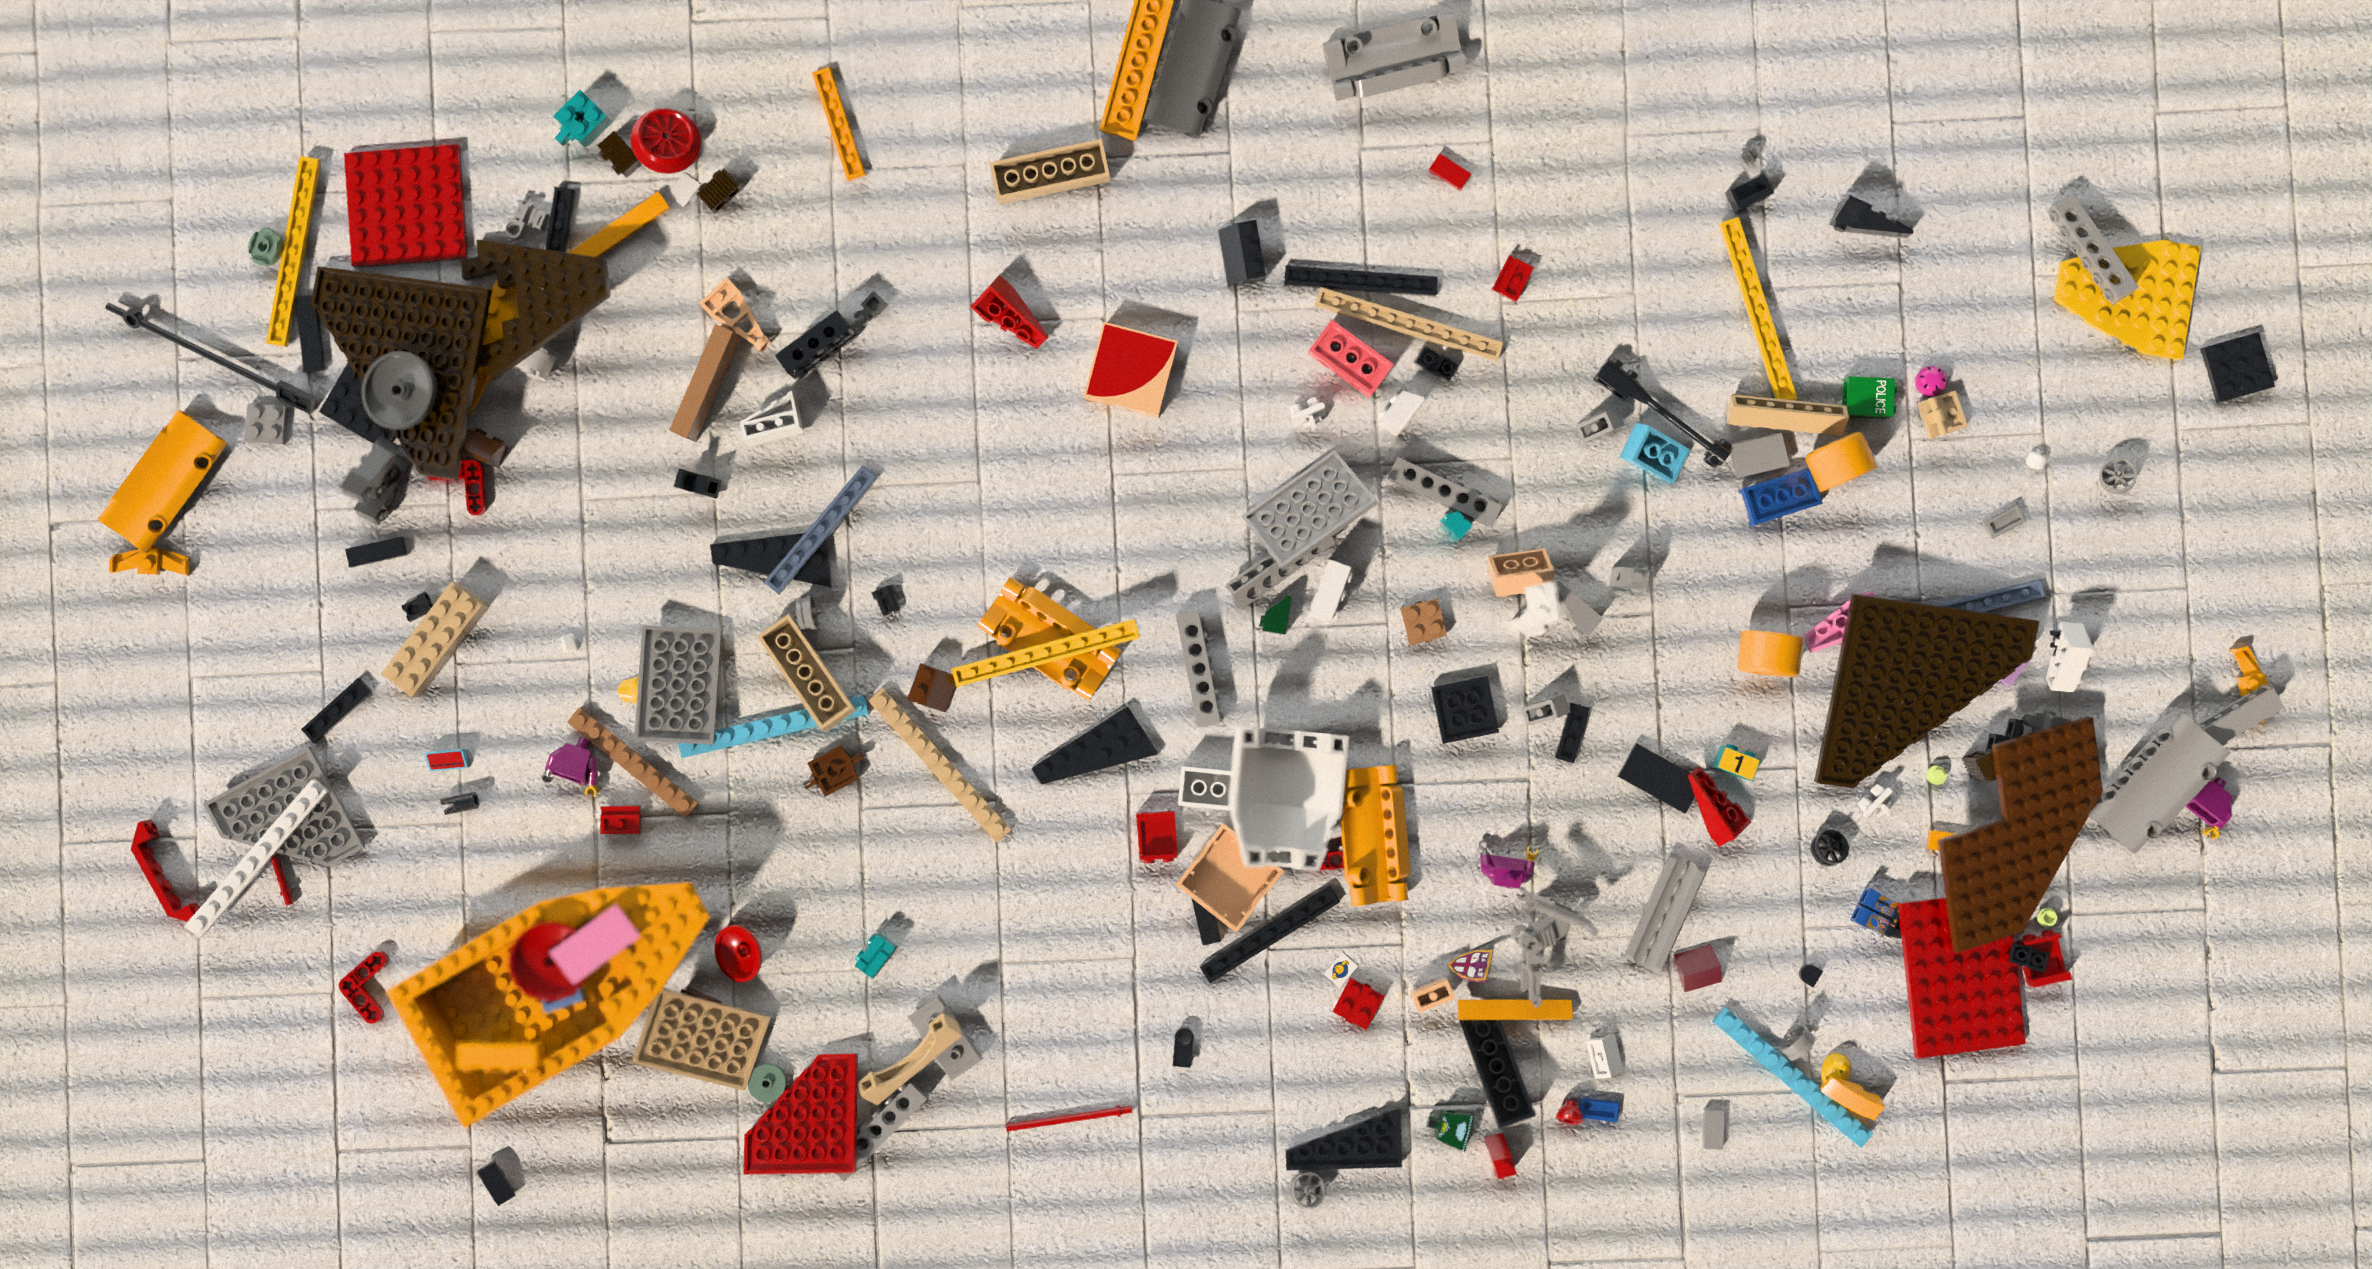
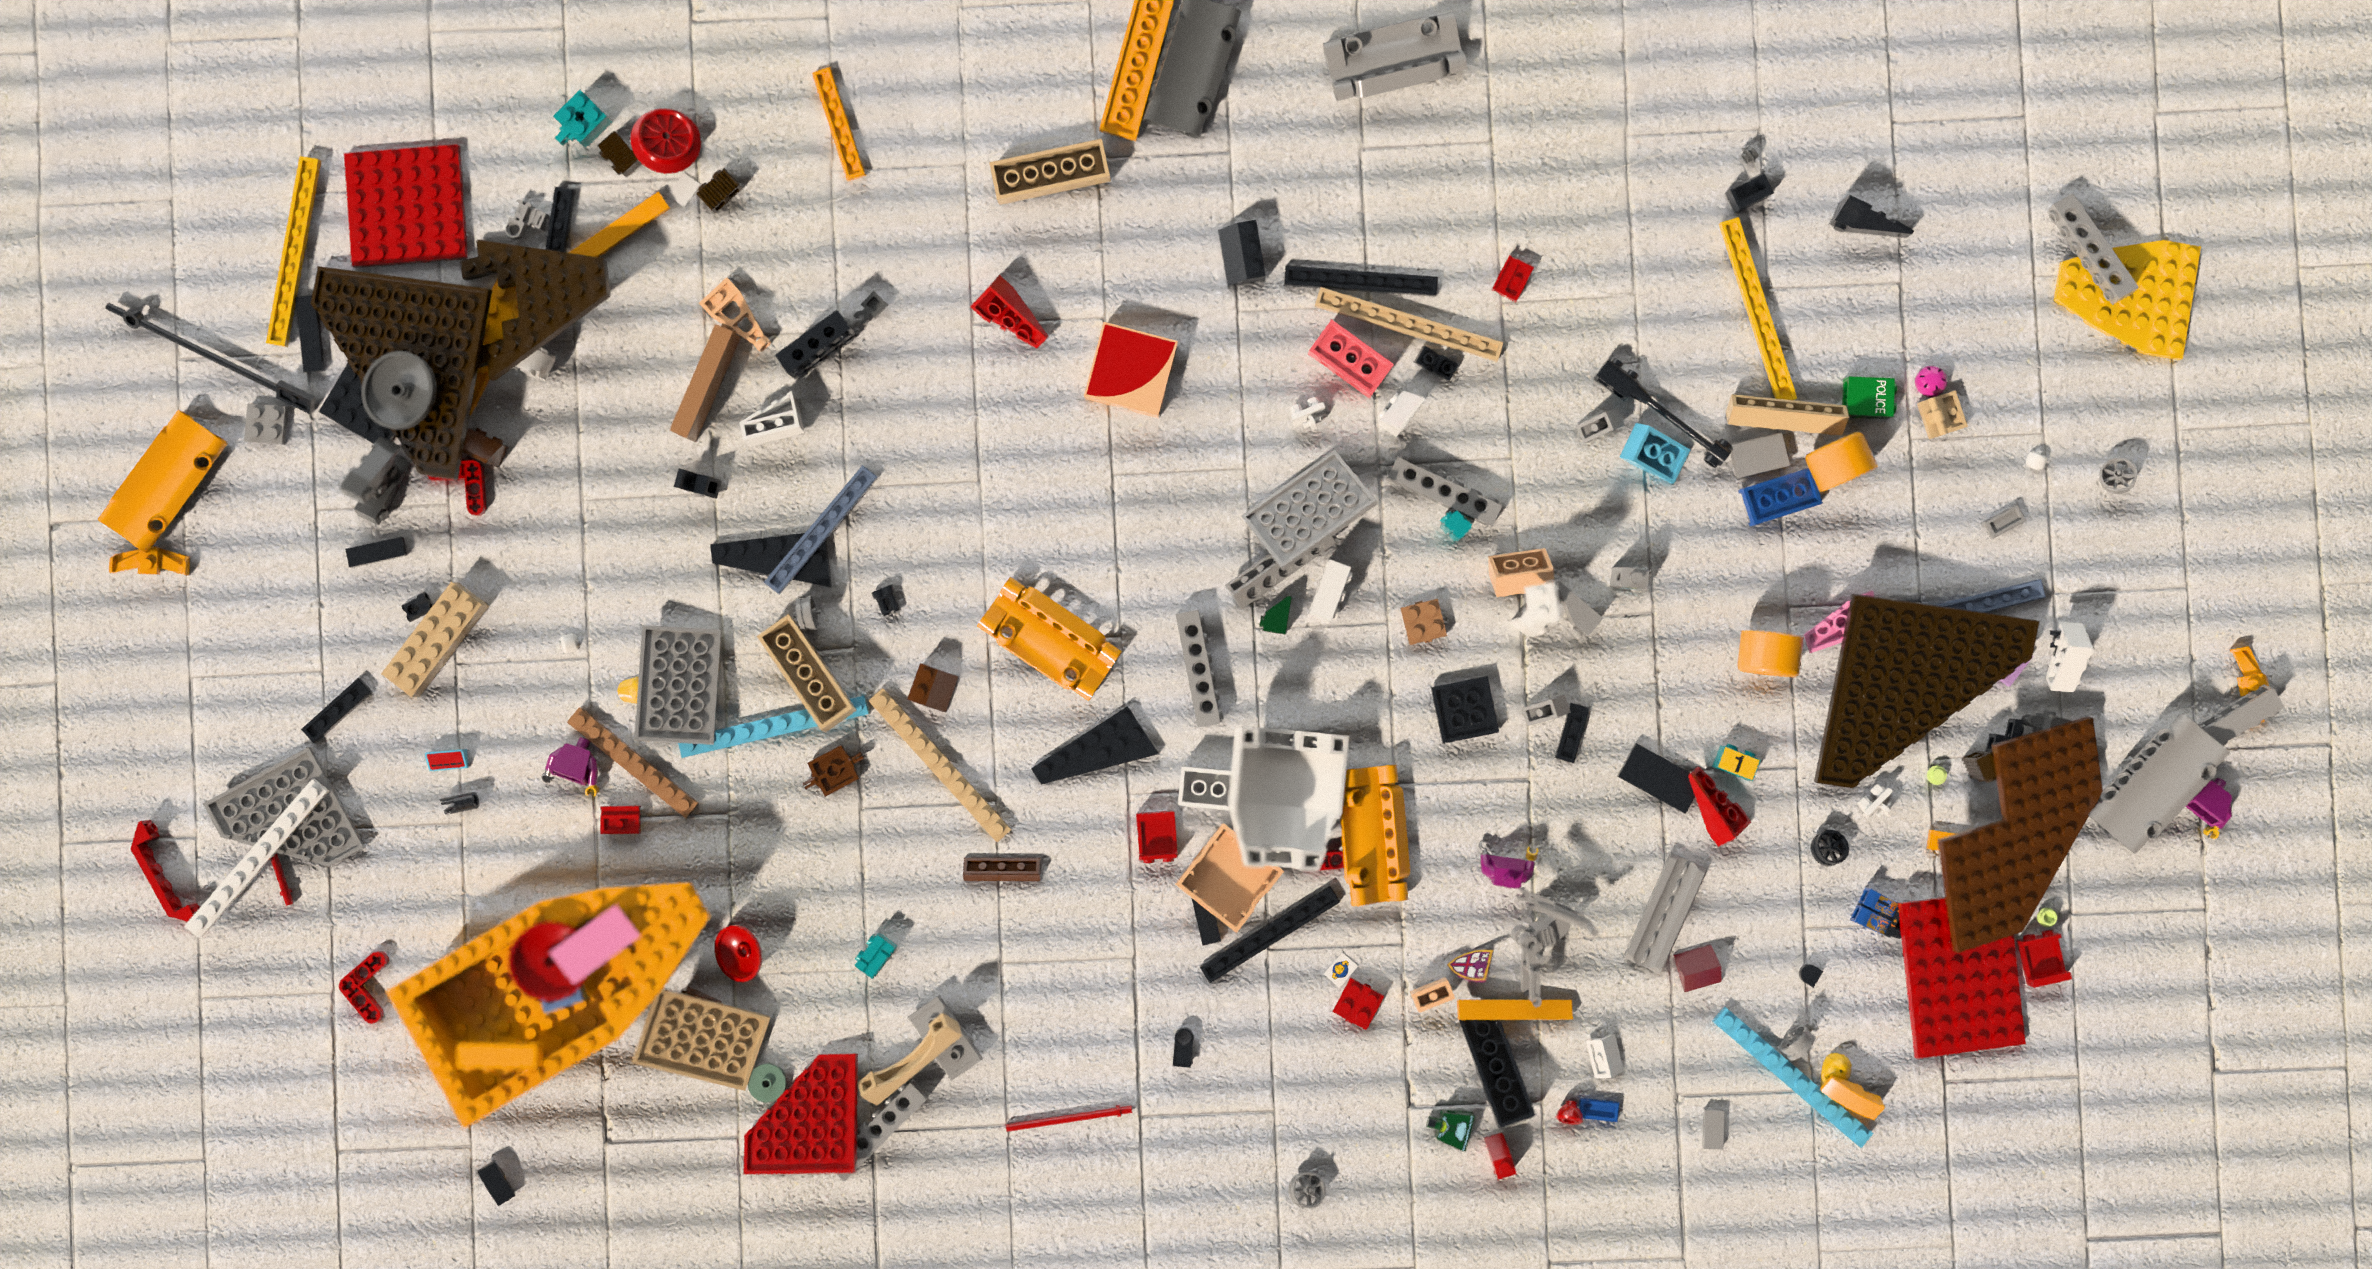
(266, 247): sand green plate -> none
(1002, 869): none -> reddish brown slope
(1046, 652): yellow plate -> none
(1358, 1146): black wing -> none
(1449, 172): red tile -> none
(2028, 957): black slope -> none
(2237, 367): black plate -> none

